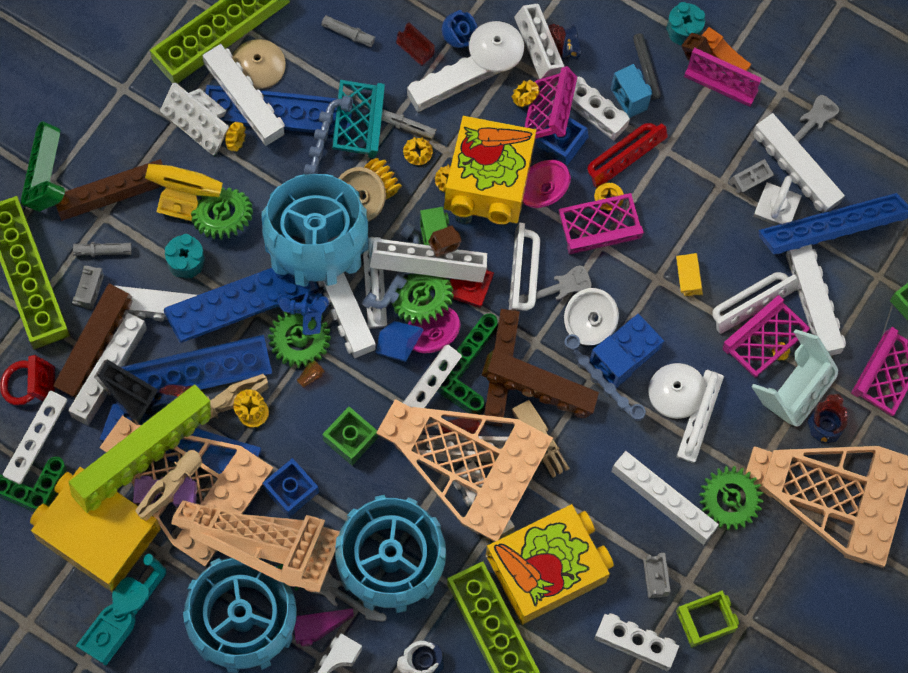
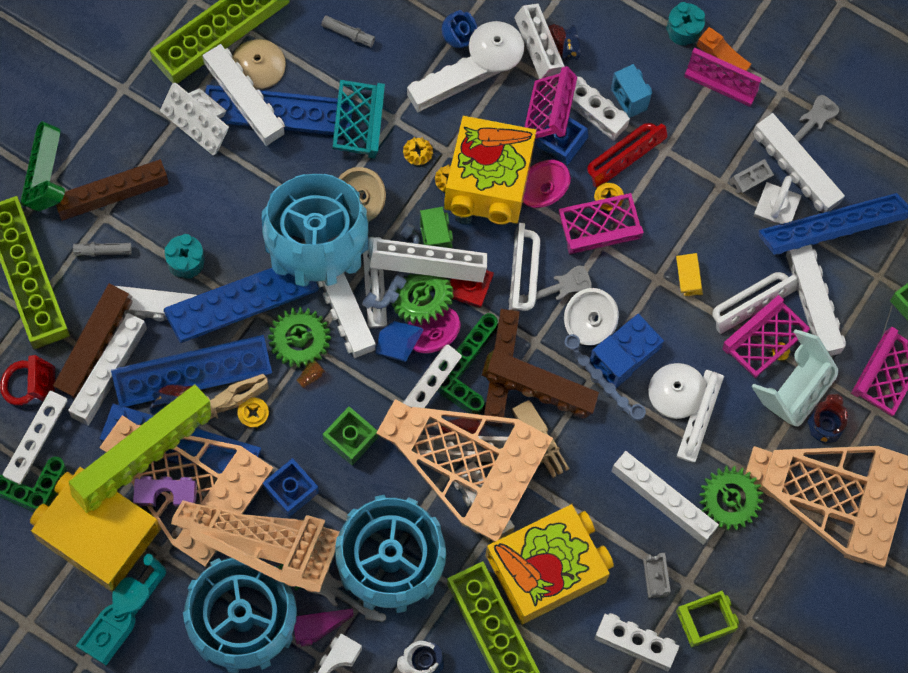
(88, 287): light grey hinge -> none
(125, 389): black wedge -> none
(169, 484): tan arm -> none
(181, 189): yellow plate -> none
(223, 220): bright green gear -> none
(235, 136): yellow gear -> none
(243, 397): yellow gear -> none
(311, 306): blue piece -> none
(322, 134): sand blue bar -> none
(377, 166): yellow piece -> none
(388, 117): light grey pin -> none
(415, 44): clear red hinge -> none
(445, 241): reddish brown brick -> none
(528, 97): yellow gear -> none
(646, 65): dark grey axle -> none
(697, 41): reddish brown brick -> none

